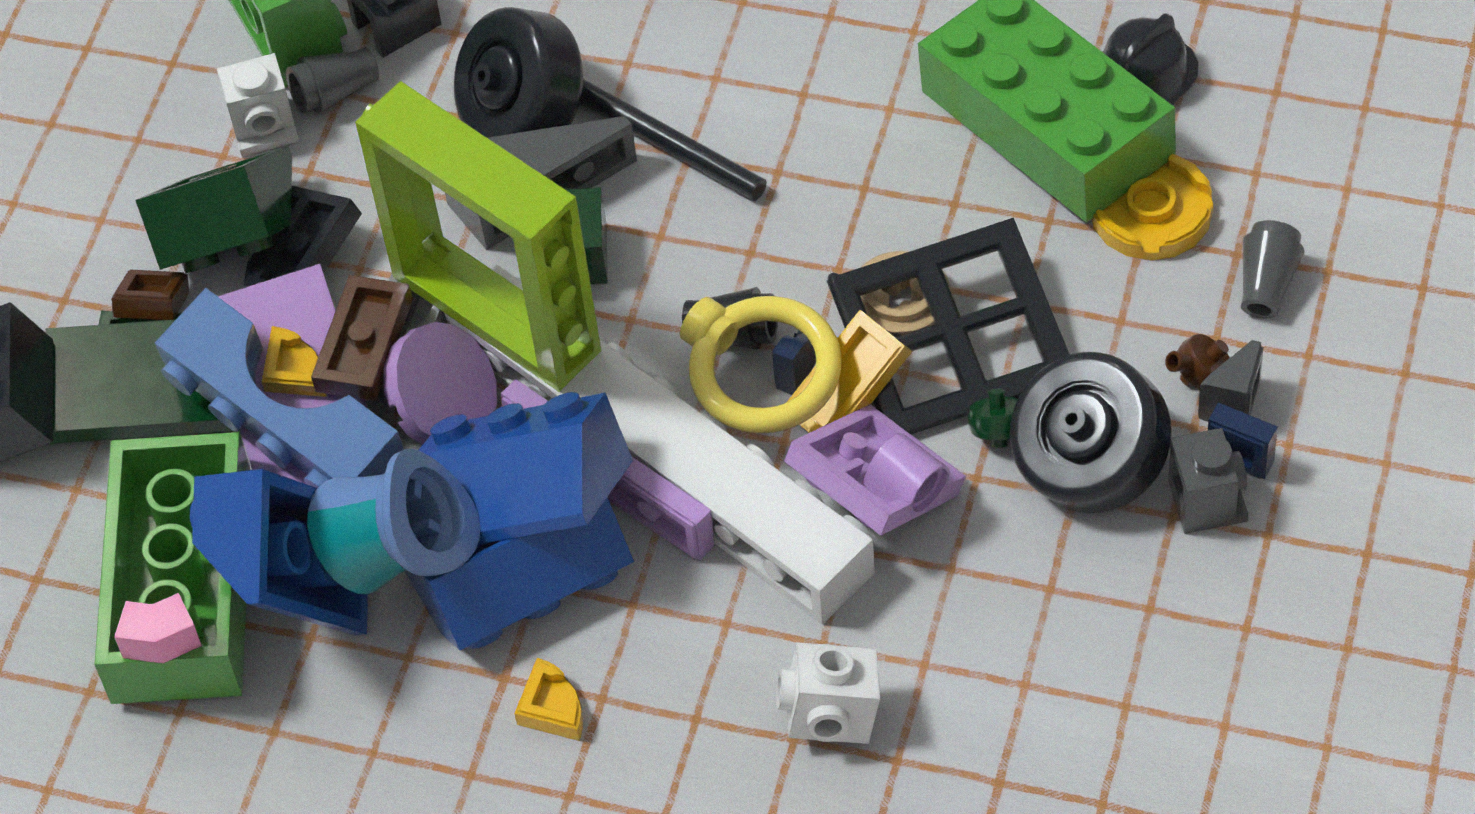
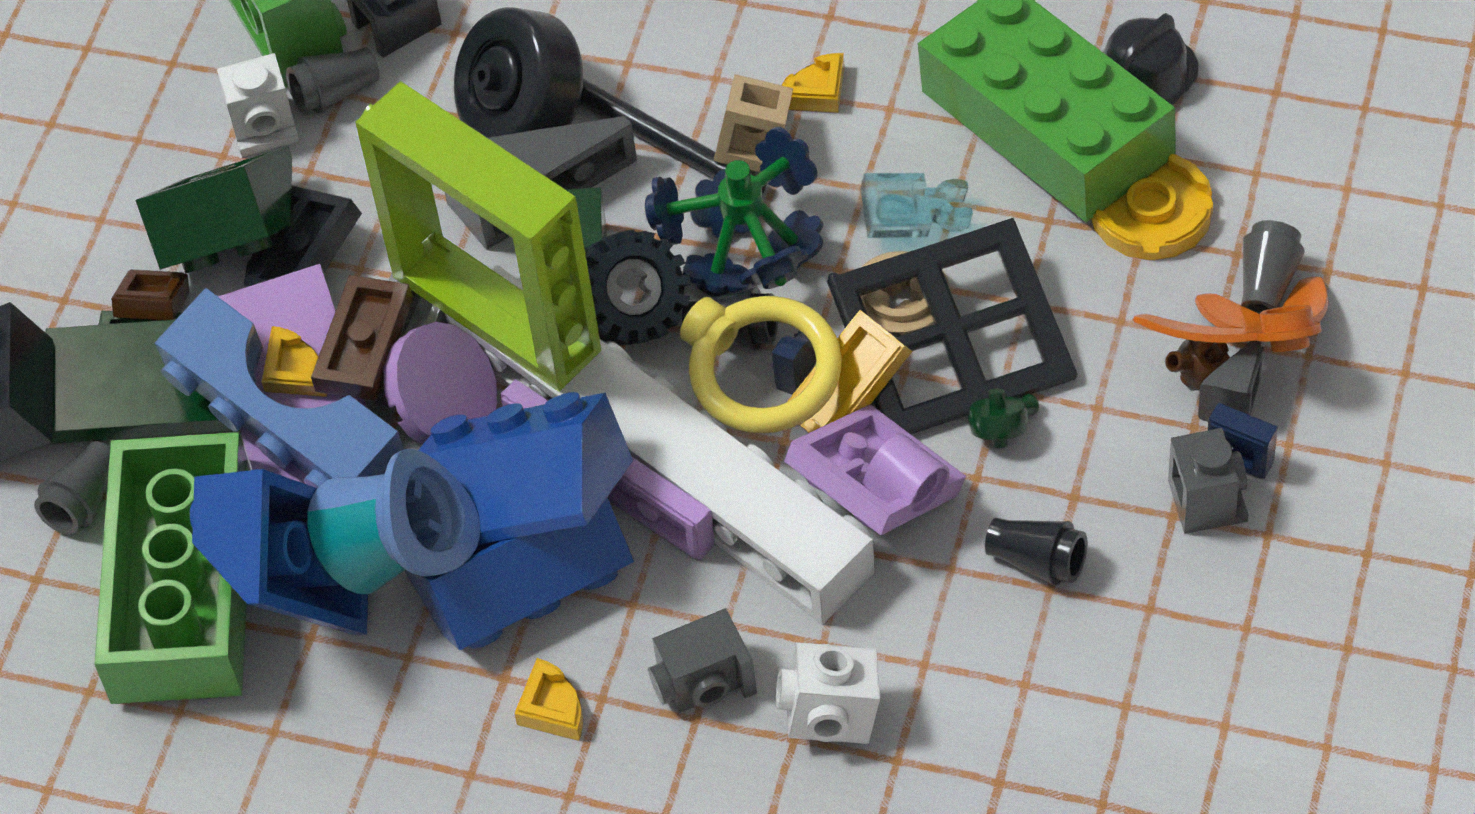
(75, 491): none -> dark grey cone
(156, 631): bright pink piece -> none
(659, 280): none -> black bush
(701, 663): none -> dark grey brick
(734, 205): none -> dark blue plant
(749, 114): none -> tan brick
(818, 85): none -> yellow tile
(905, 208): none -> clear light blue plate
(1041, 548): none -> black cone
(1090, 432): black wheel -> none
(1284, 327): none -> orange plant

